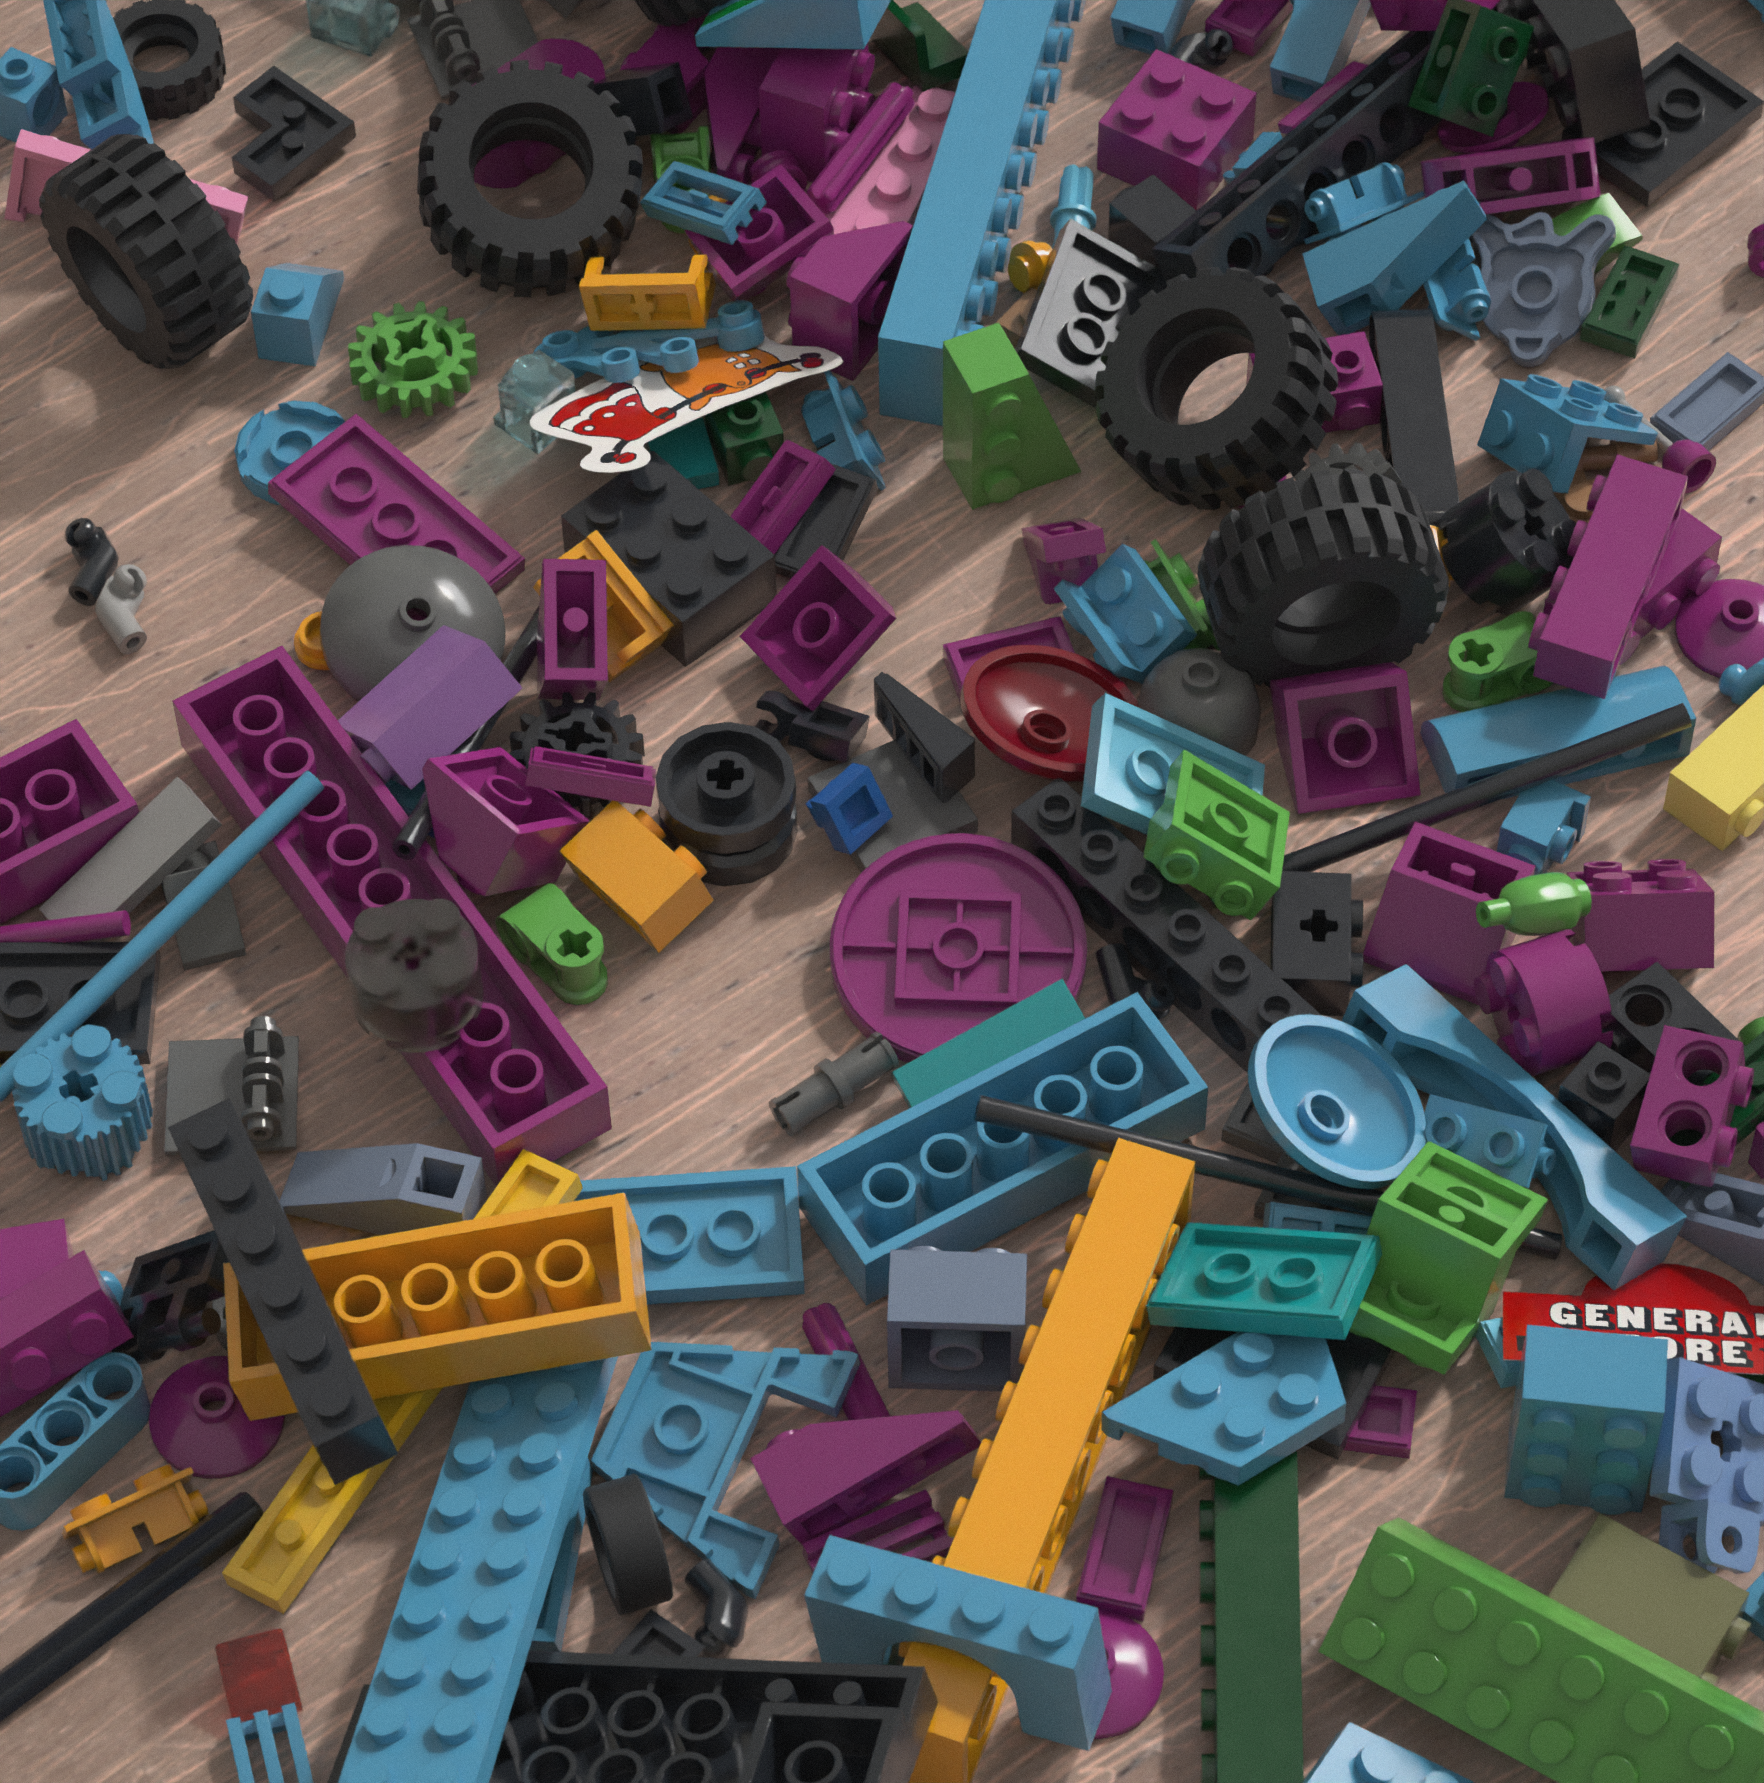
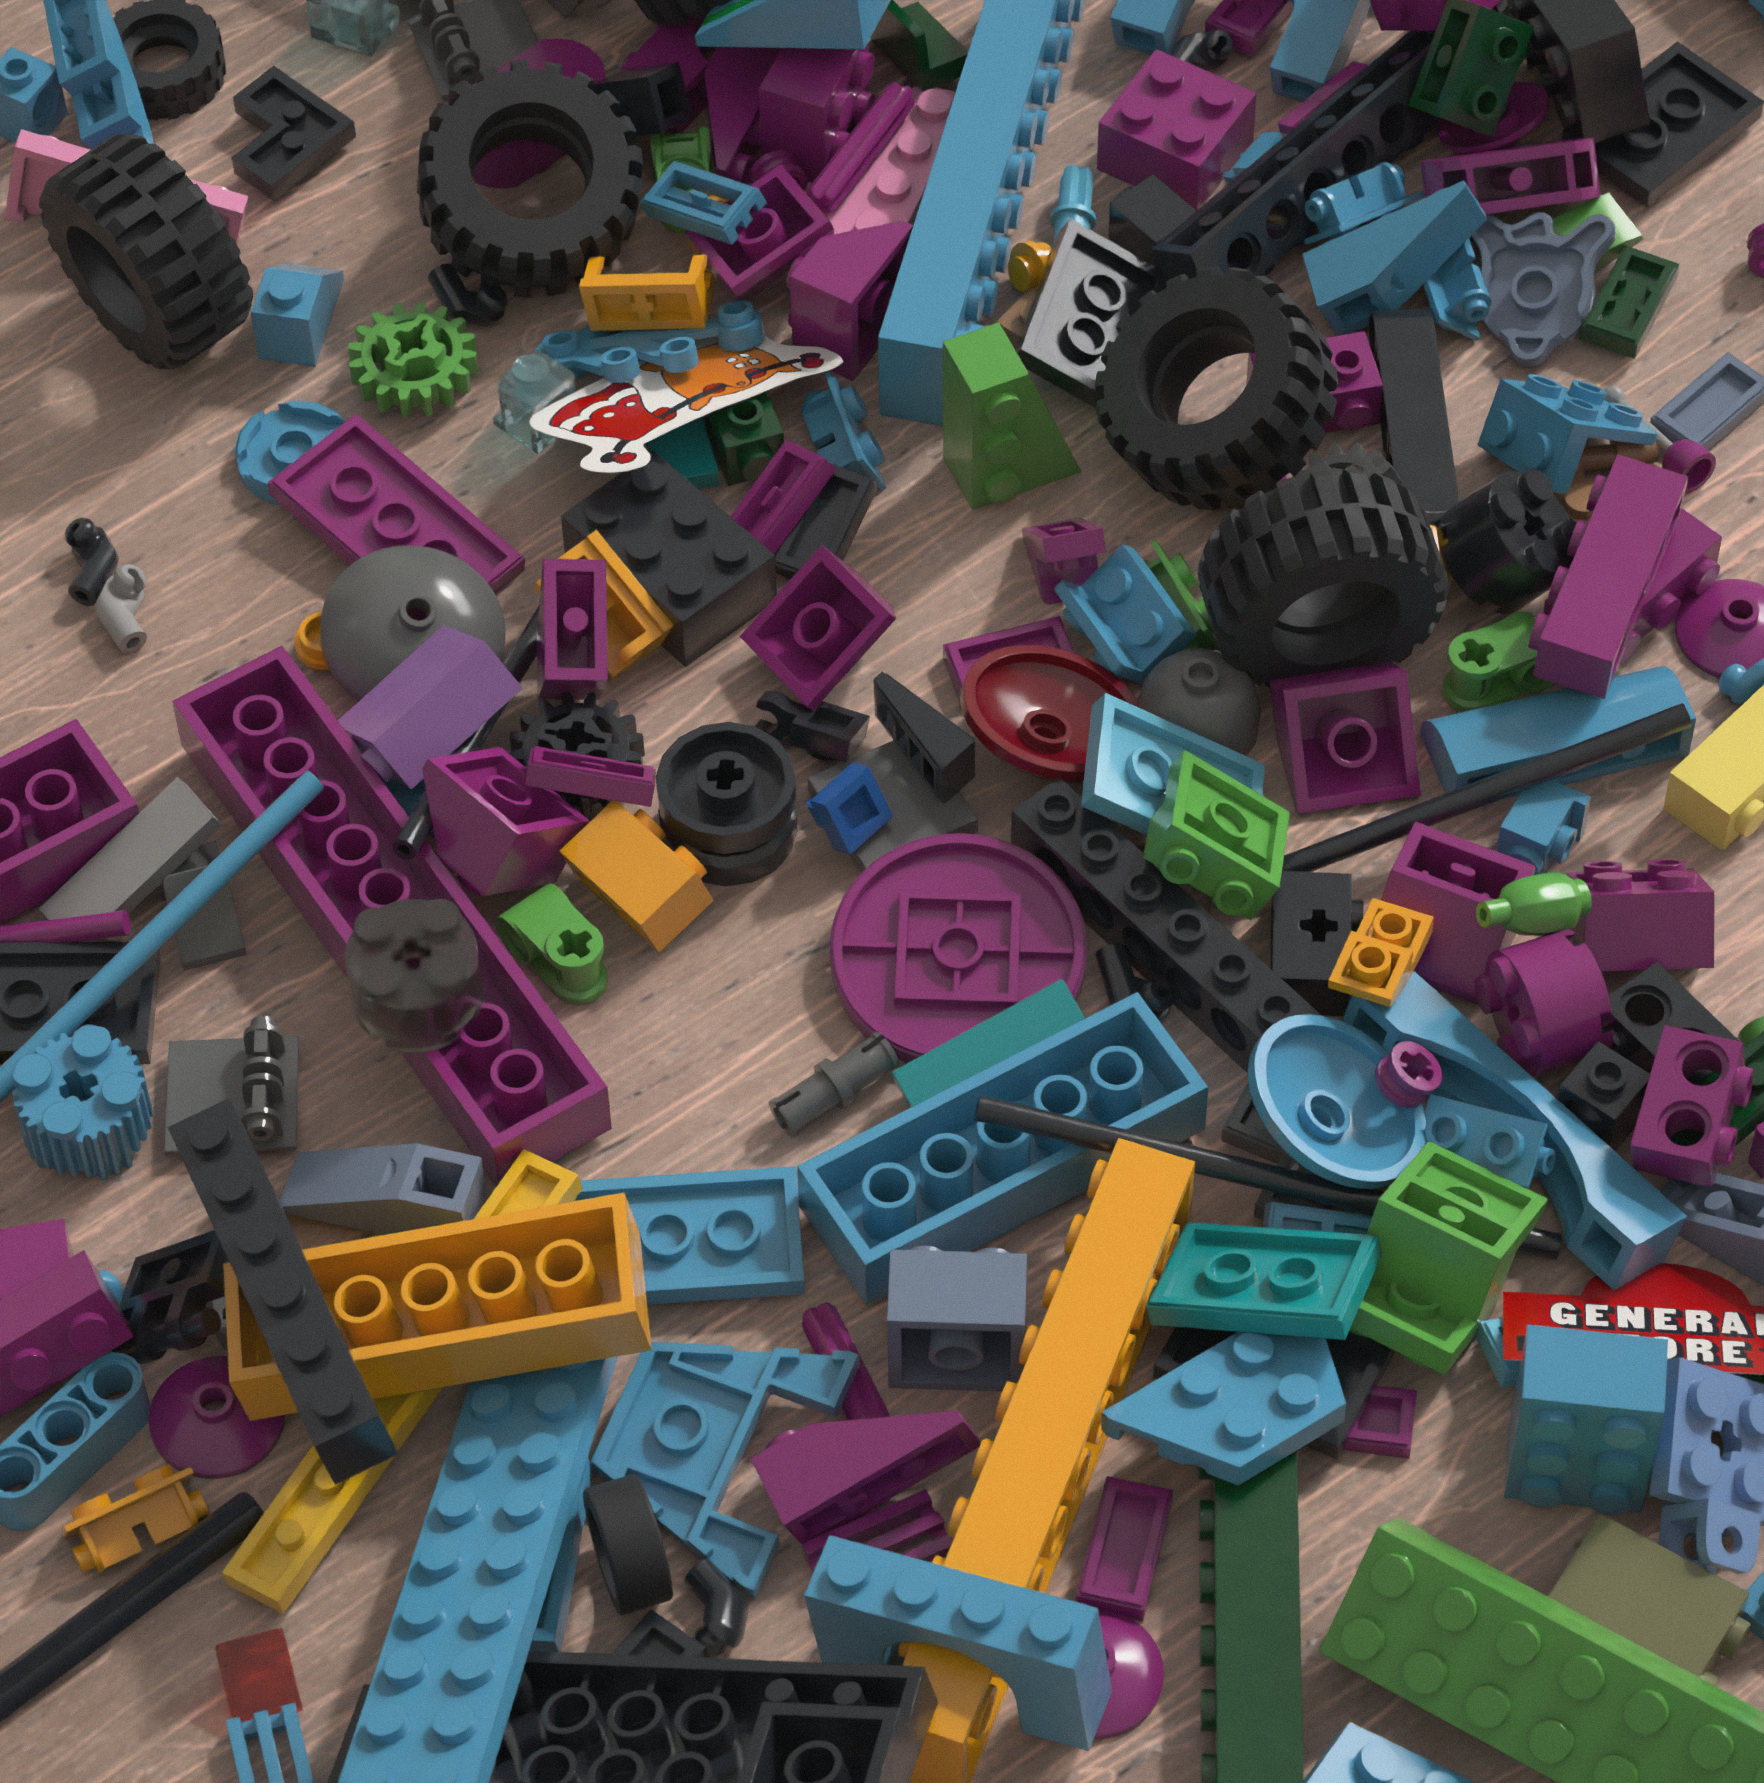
(476, 307): none -> black arm
(1382, 953): none -> light orange slope
(1418, 1064): none -> magenta bush

